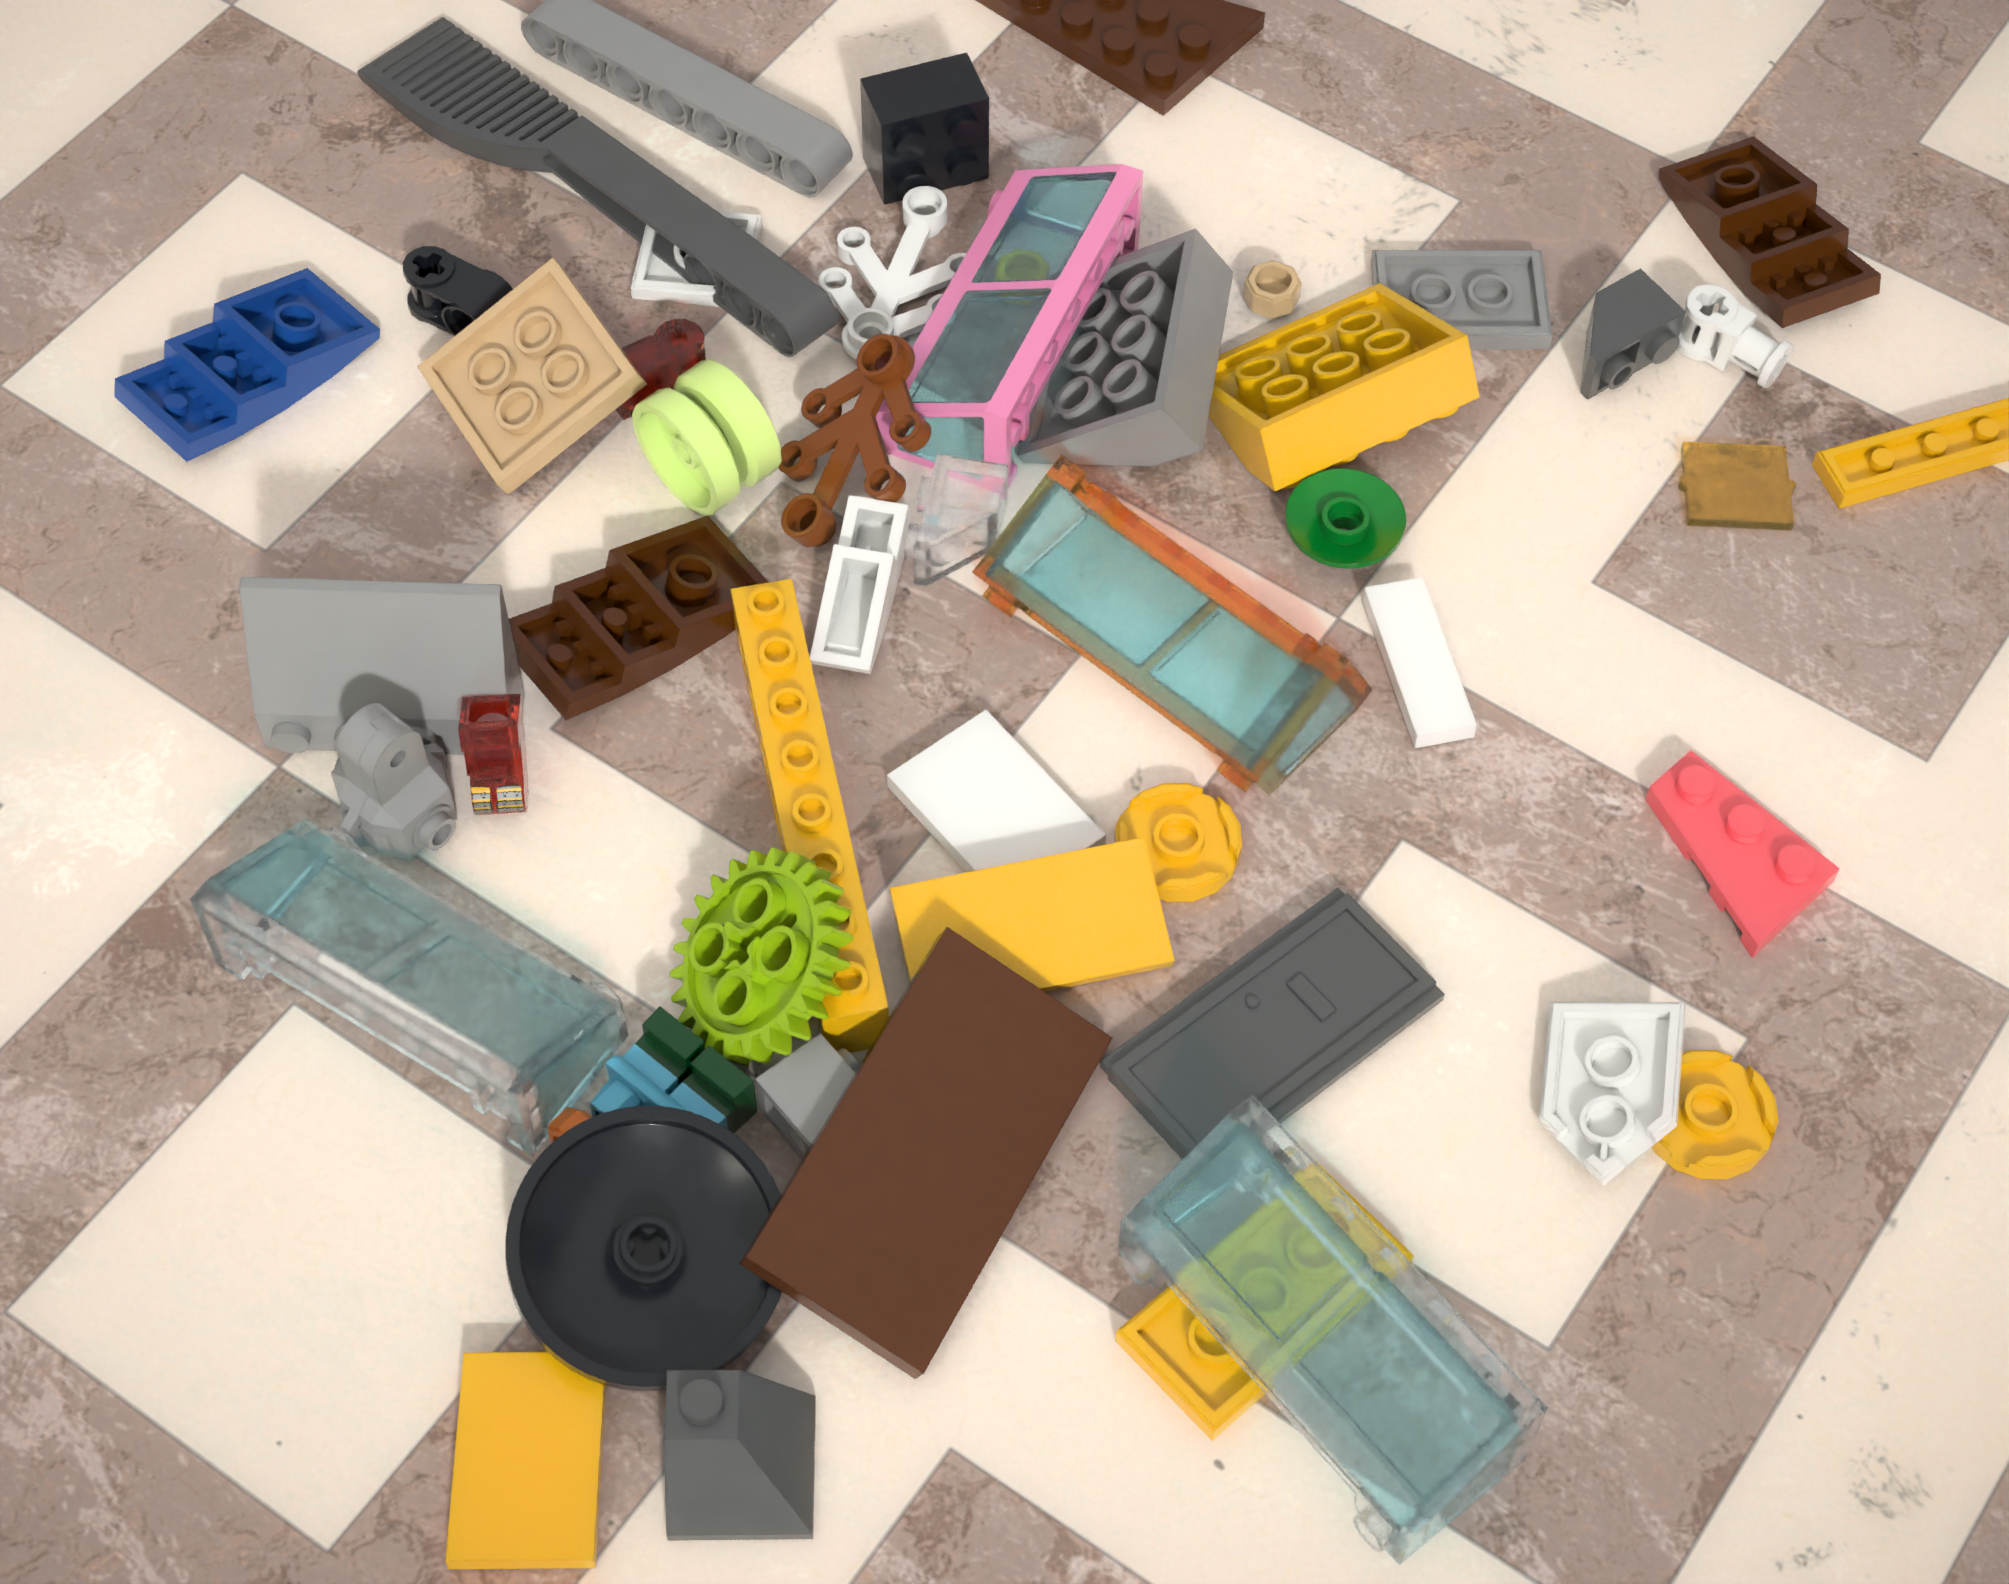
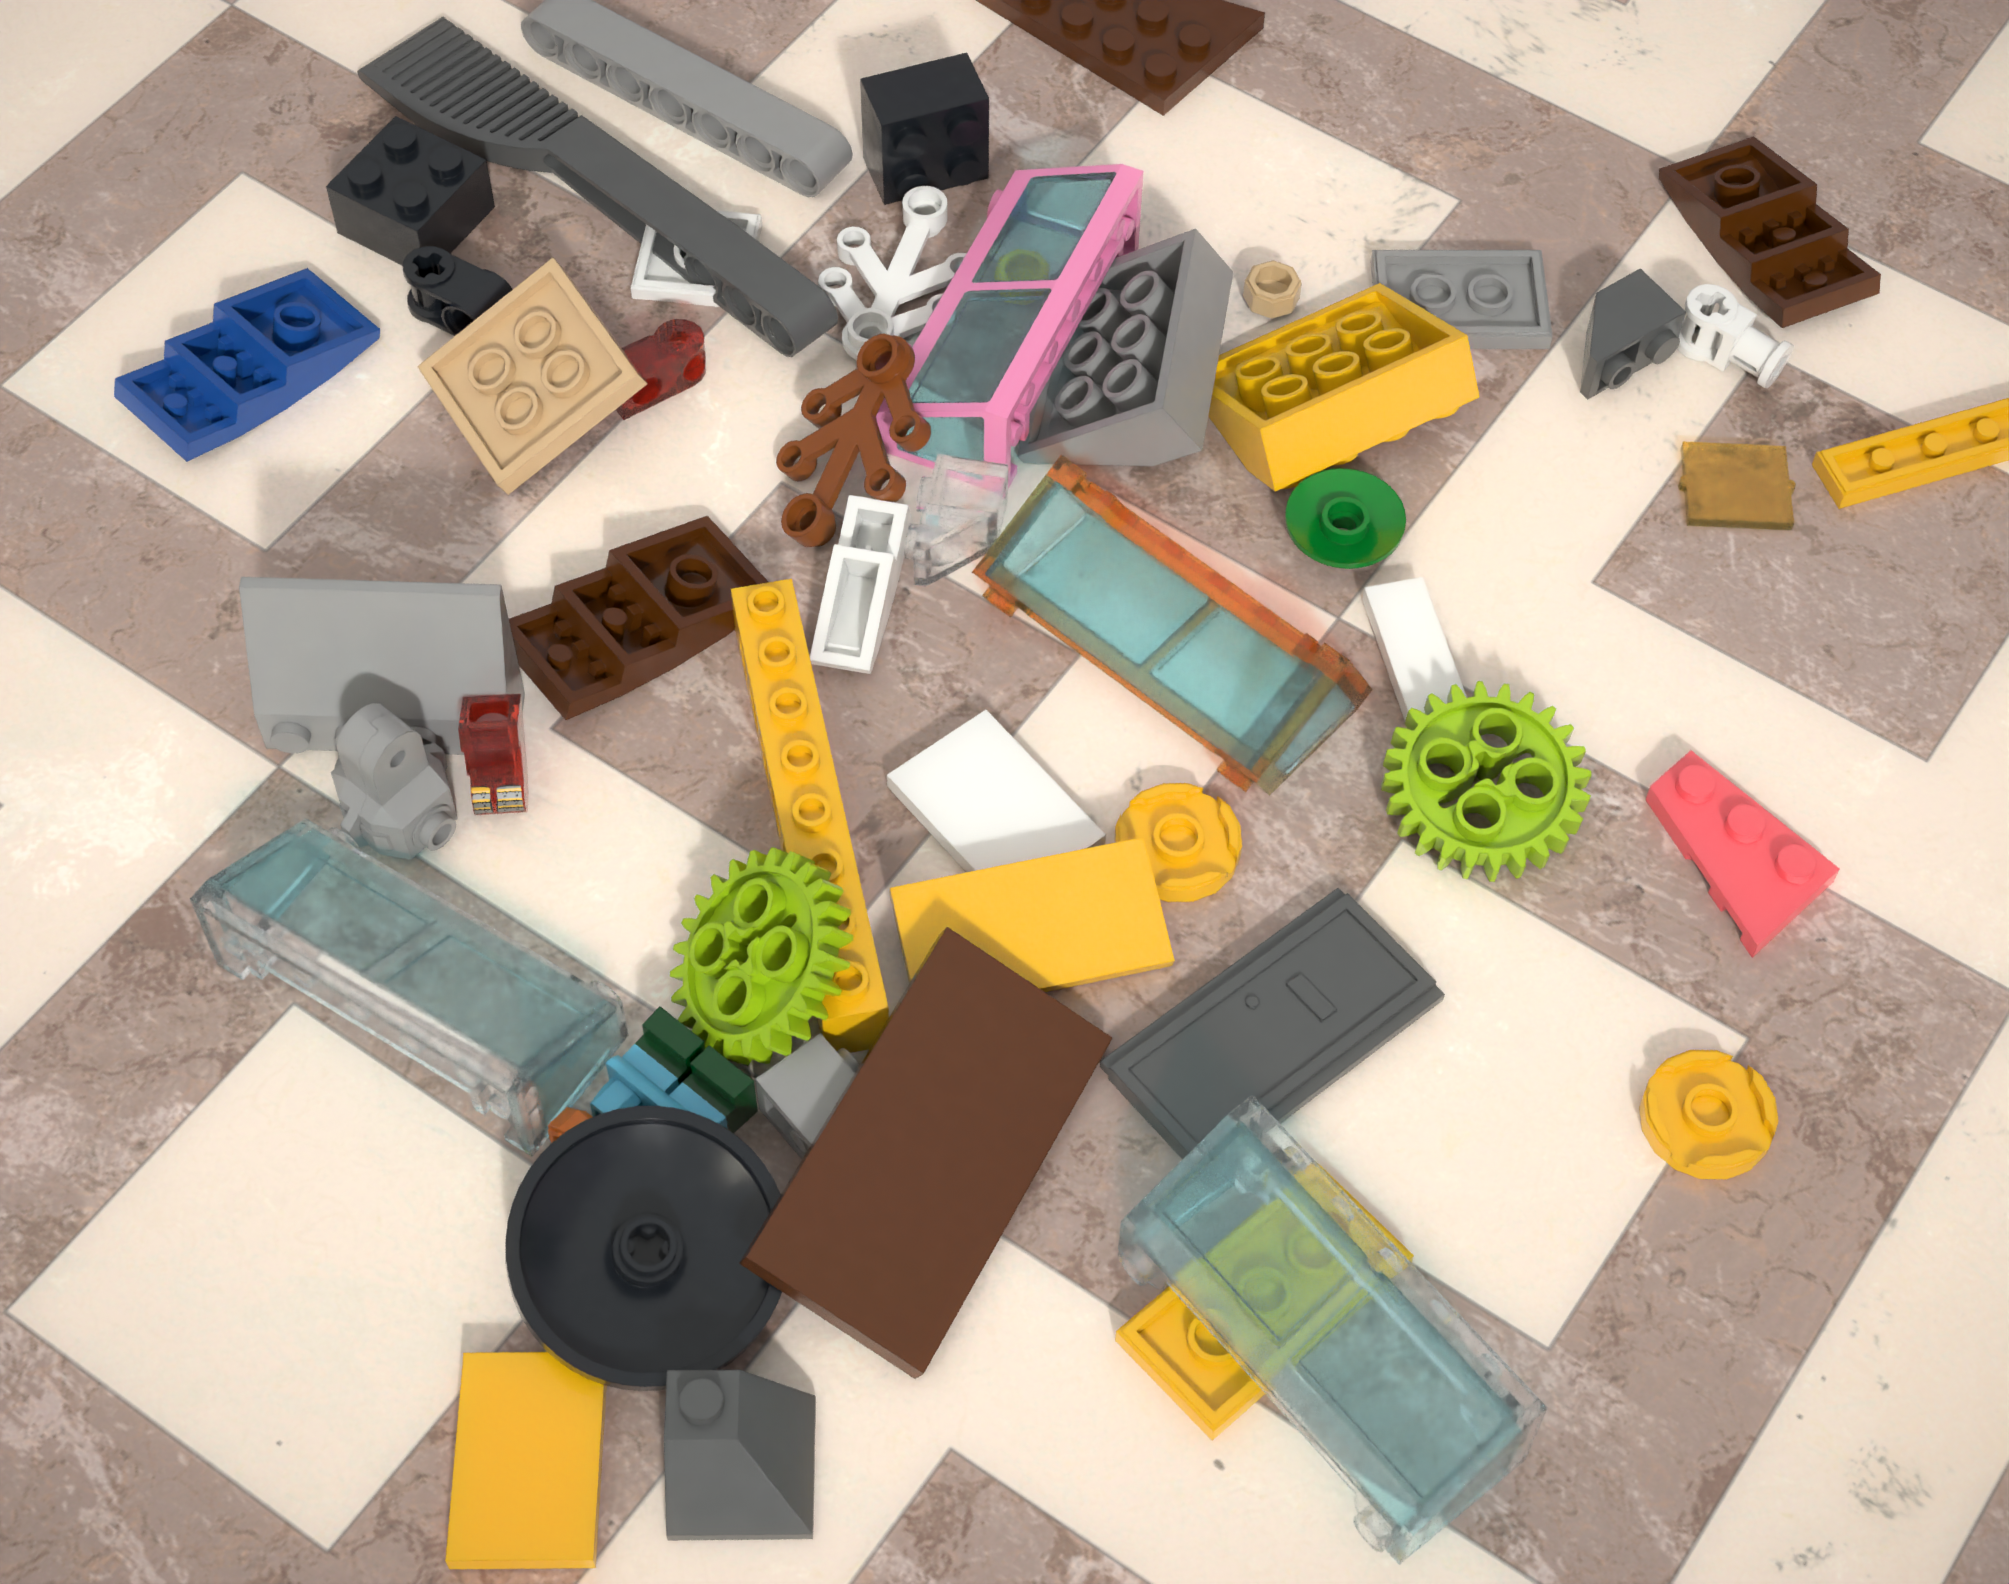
(410, 192): none -> black brick
(707, 437): yellowish green wheel -> none
(1520, 824): none -> lime gear
(1612, 1079): white tile -> none

